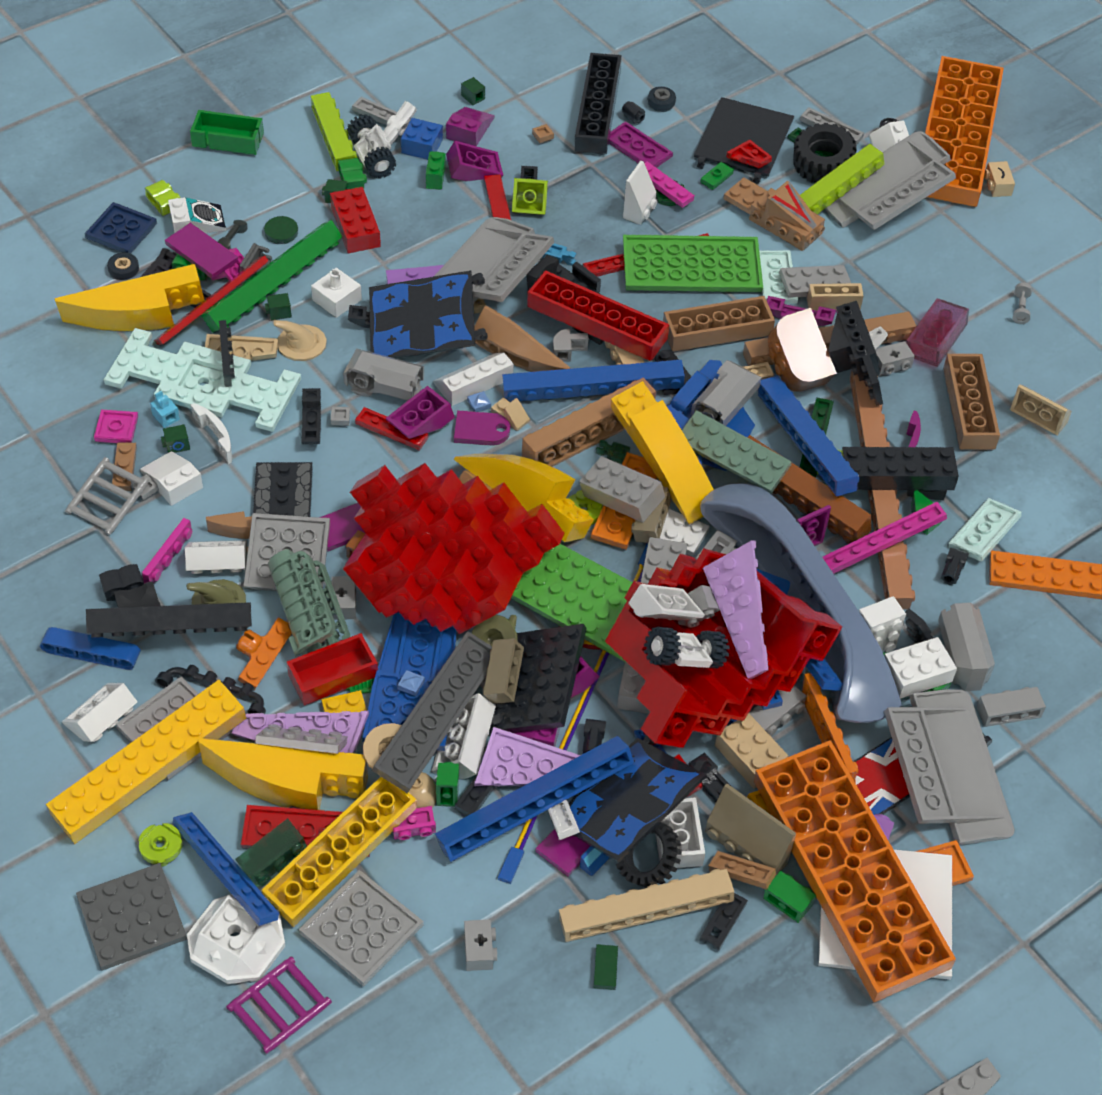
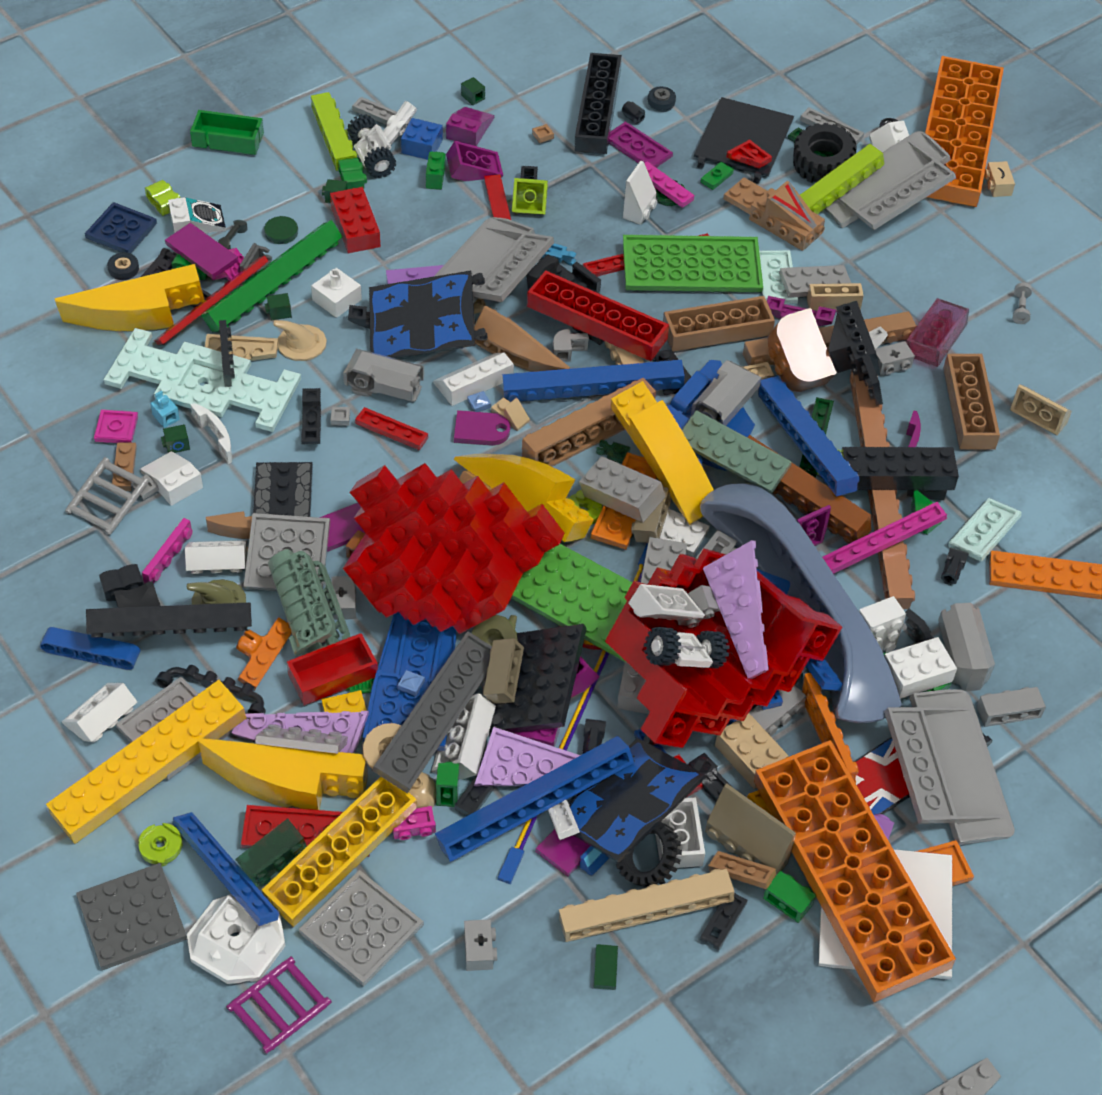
(422, 414): magenta slope -> none

